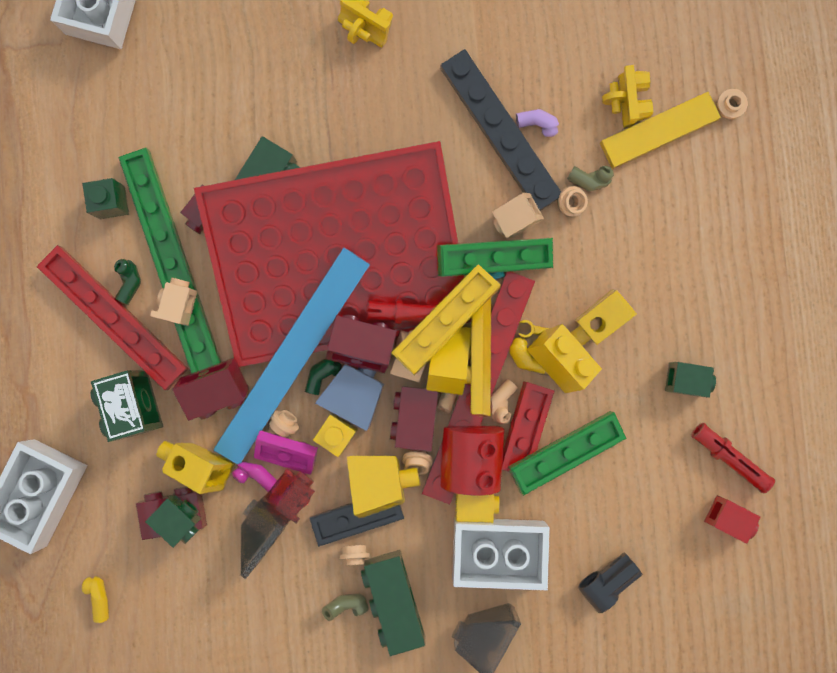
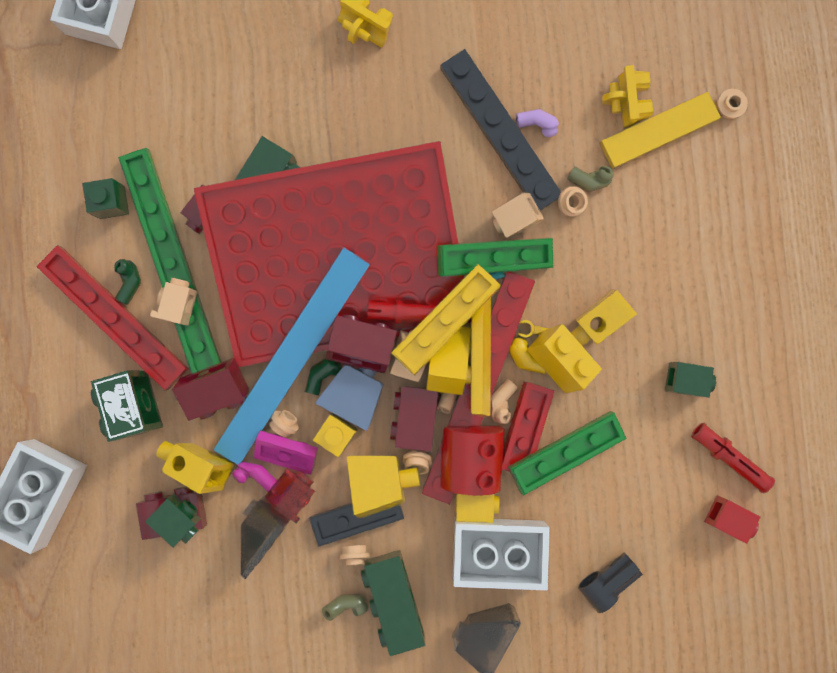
(99, 600): yellow arm -> none

